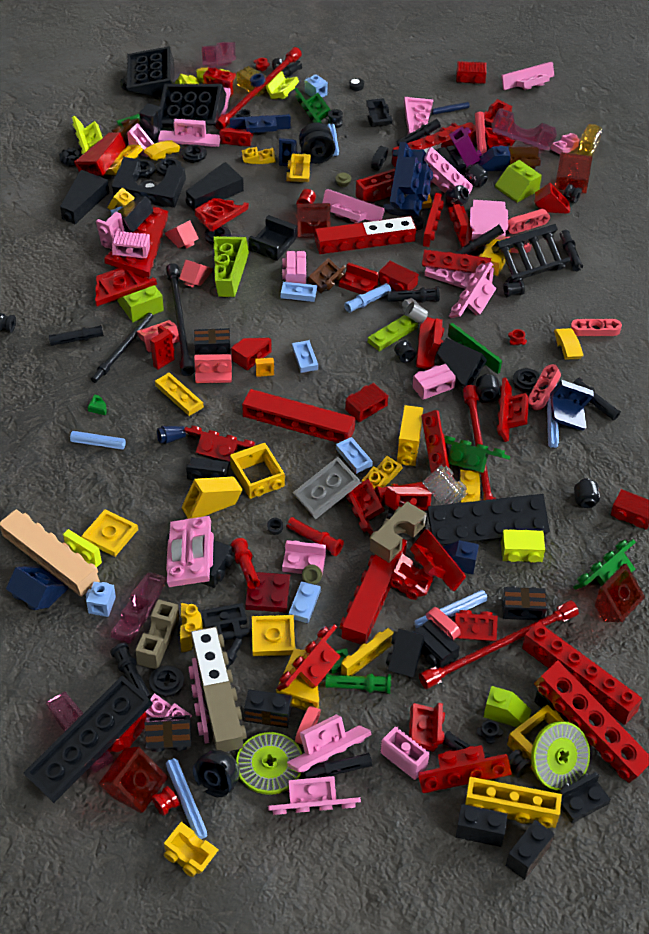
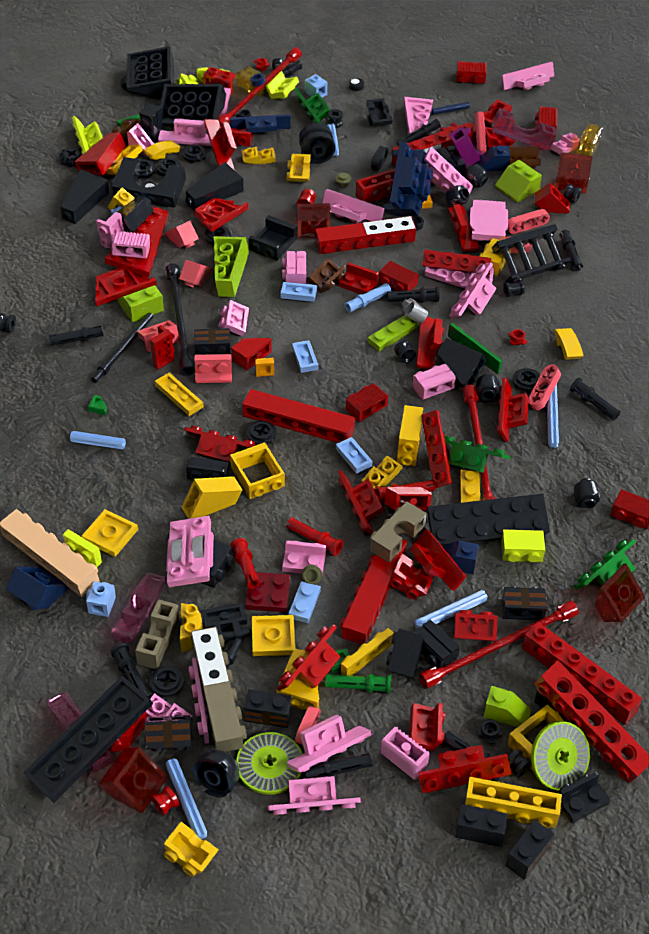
(170, 433): dark blue cone -> none
(218, 54): clear pink arch -> none
(221, 141): none -> red bracket
(234, 317): none -> bright pink bracket
(258, 427): none -> black gear
(275, 523): black hinge -> none
(286, 149): dark blue slope -> none
(326, 487): light grey tile -> none
(432, 223): red plate -> none
(443, 622): coral beam -> none
(444, 486): clear brick -> none
(484, 239): black pin -> none
(547, 116): none -> red brick
(569, 403): dark blue bracket -> none
(612, 327): coral beam -> none

